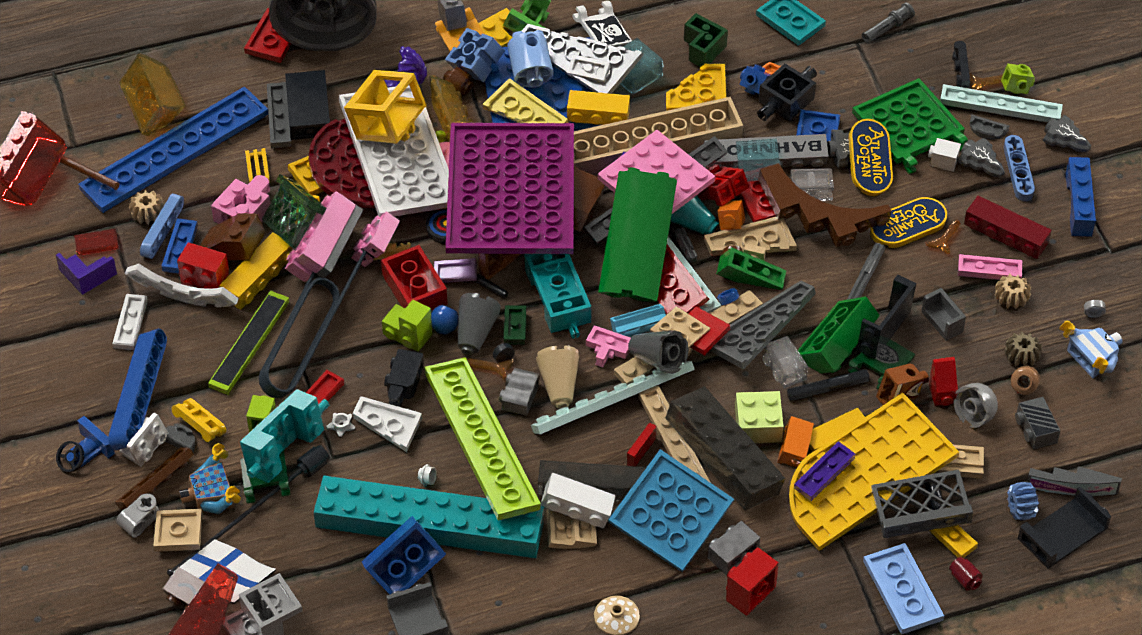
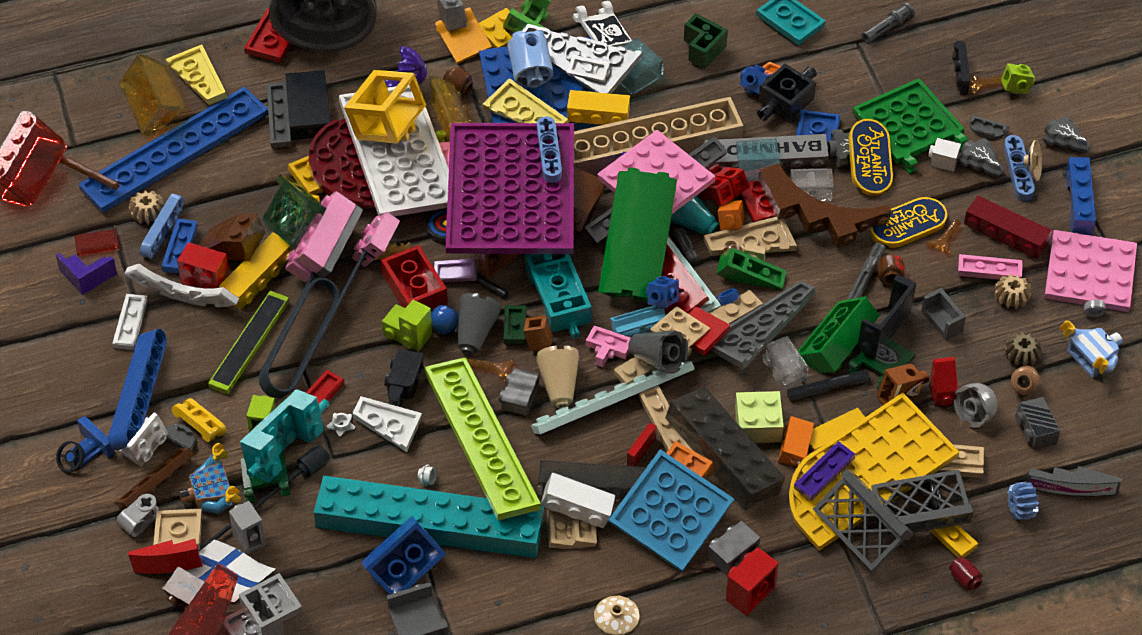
(166, 557): none -> red slope
(198, 73): none -> light yellow wing
(246, 198): bright pink brick -> none
(247, 527): none -> light grey brick
(256, 155): yellow tile -> none
(475, 54): medium blue brick -> none
(503, 352): black tile -> none
(538, 333): none -> dark orange brick
(549, 149): none -> medium blue beam
(663, 292): none -> blue brick
(691, 459): none -> orange hinge
(701, 87): yellow plate -> none
(872, 503): none -> dark grey fence
(889, 267): none -> reddish brown head
(903, 588): light blue plate -> none
(1000, 103): light aqua plate -> none
(1034, 160): none -> tan dish
(1065, 529): black panel -> none
(1090, 269): none -> bright pink plate

